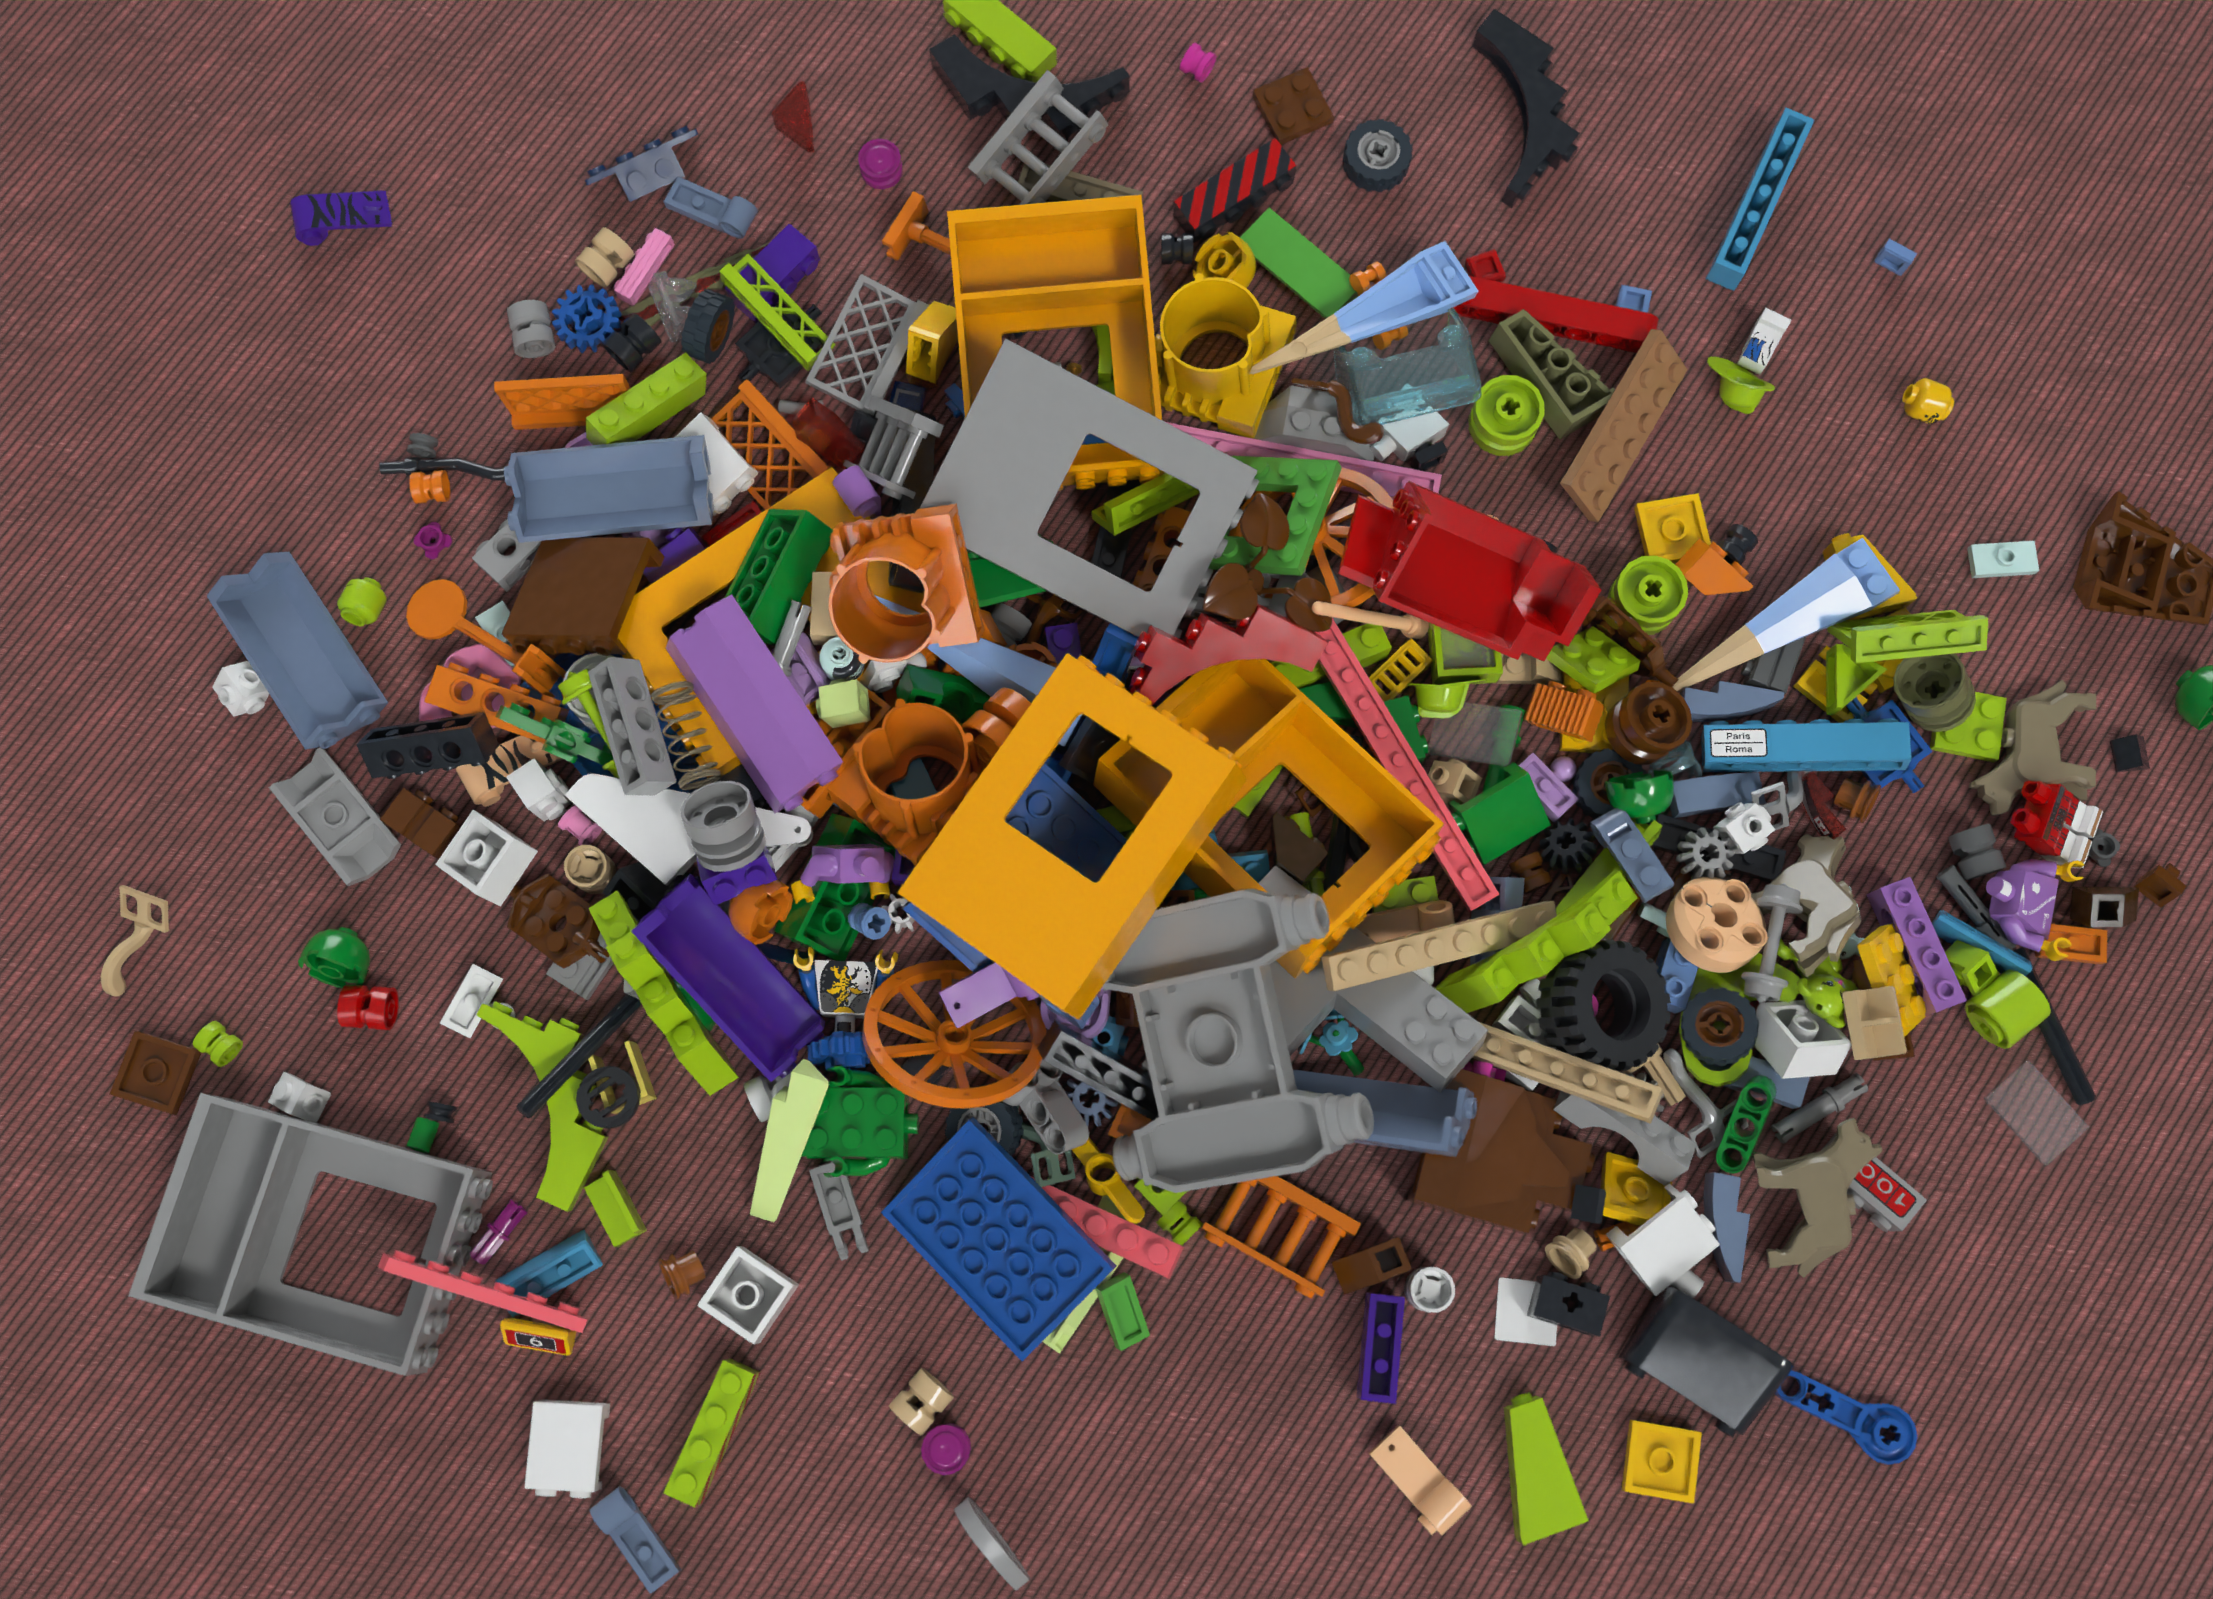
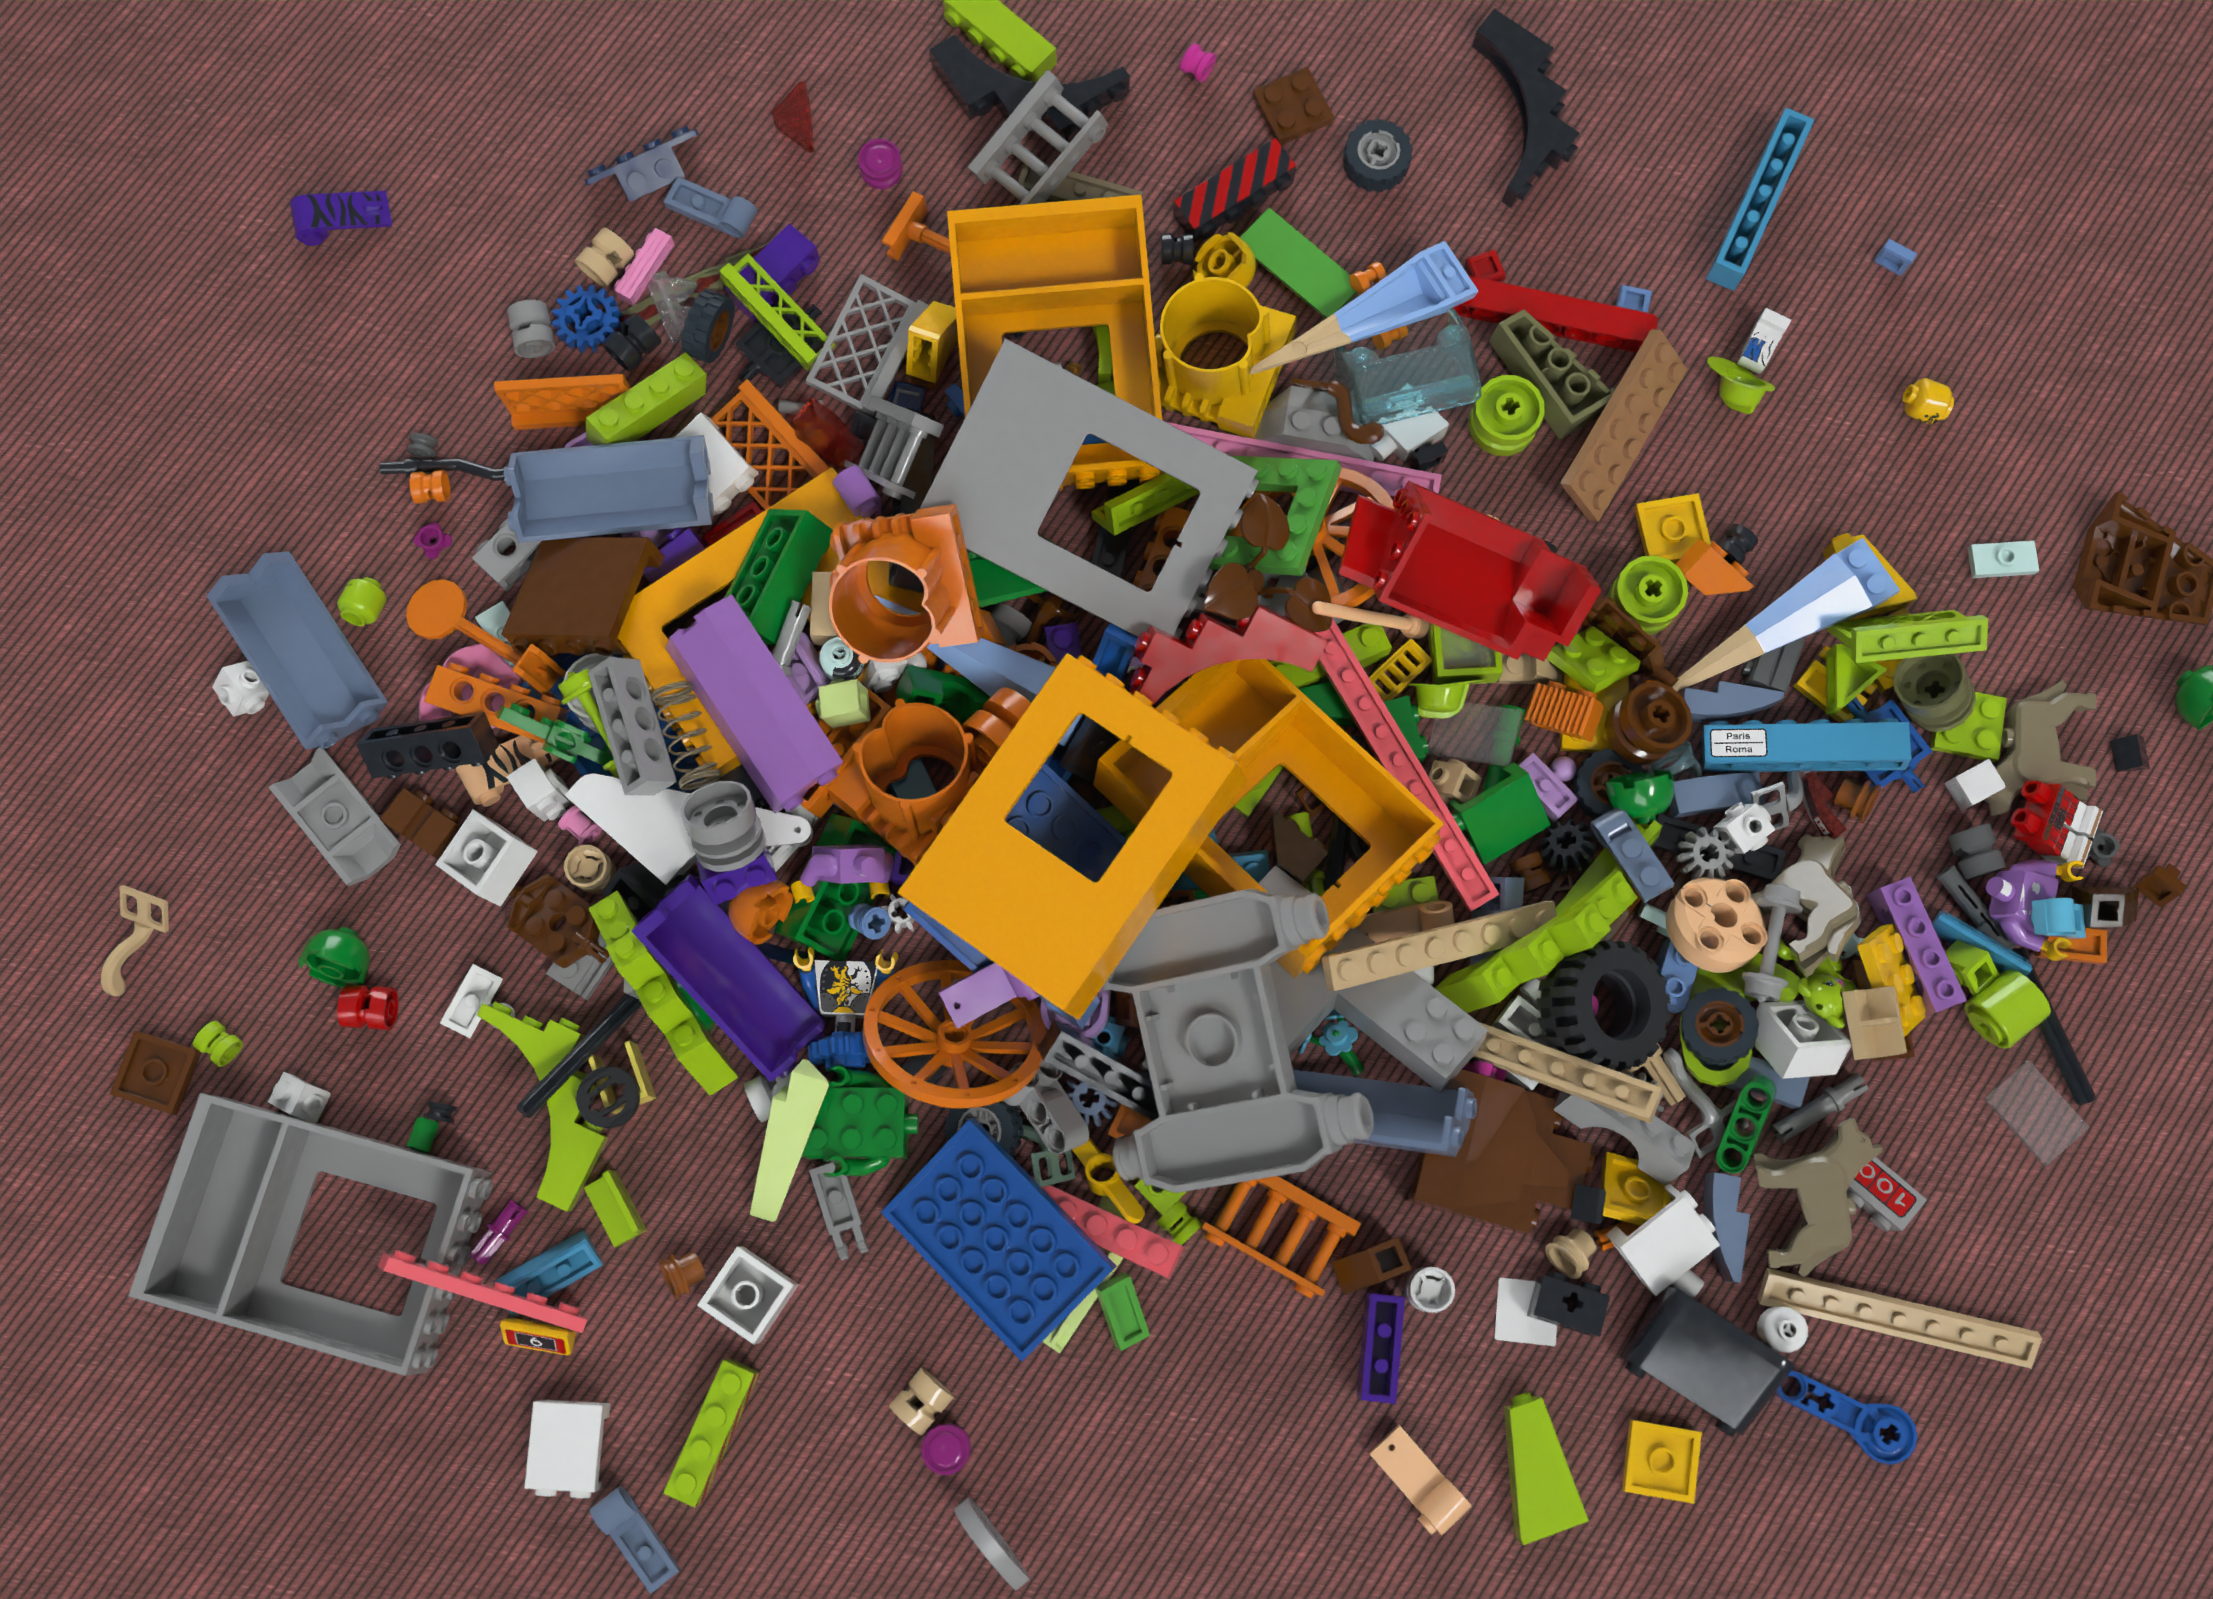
(1771, 1329): none -> white head
(1900, 1318): none -> tan plate
(1975, 785): none -> white panel
(2058, 918): none -> medium azure plate

